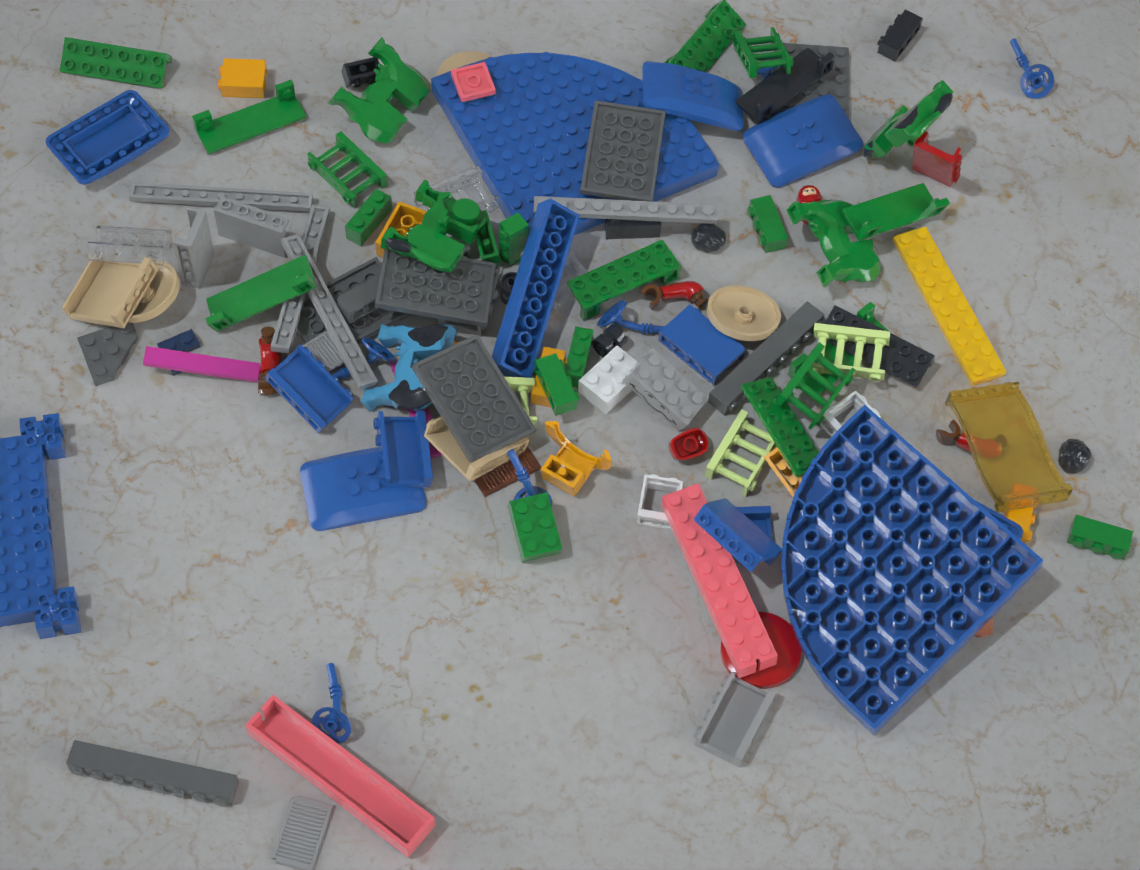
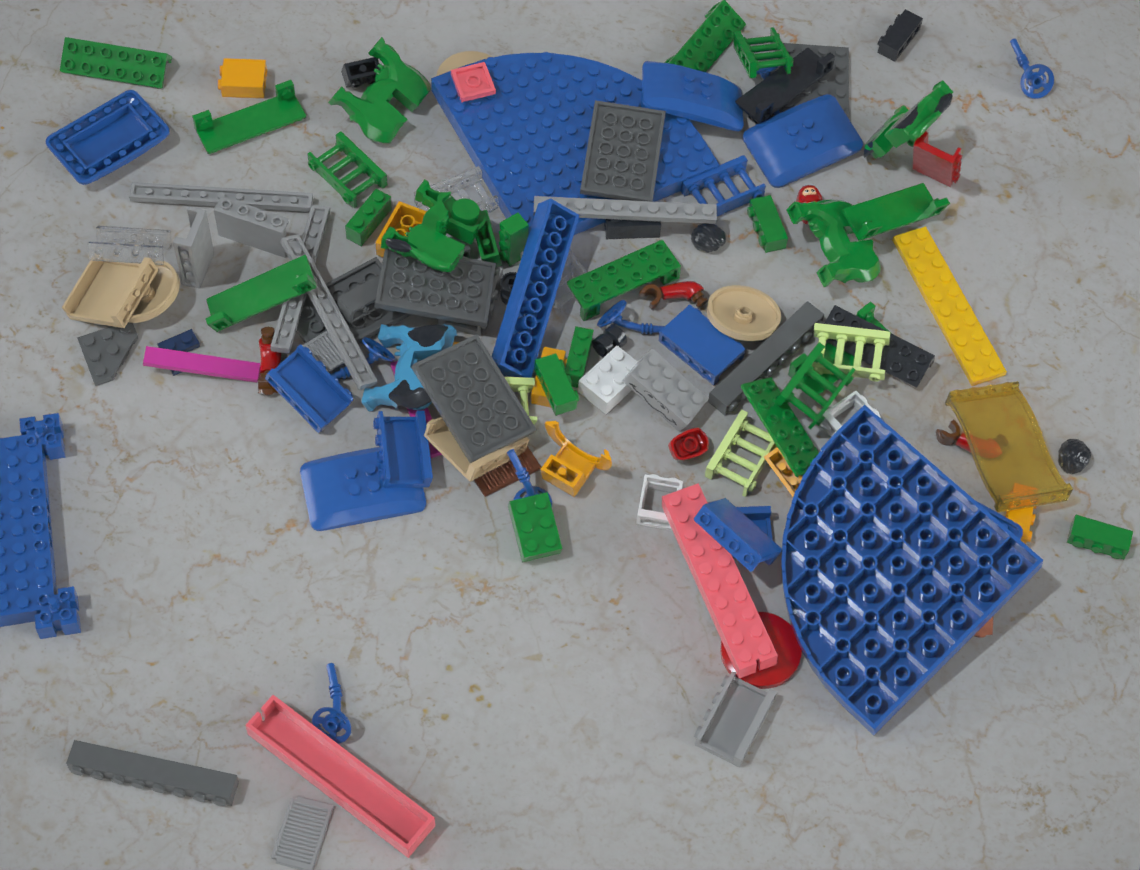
(723, 173): none -> blue fence

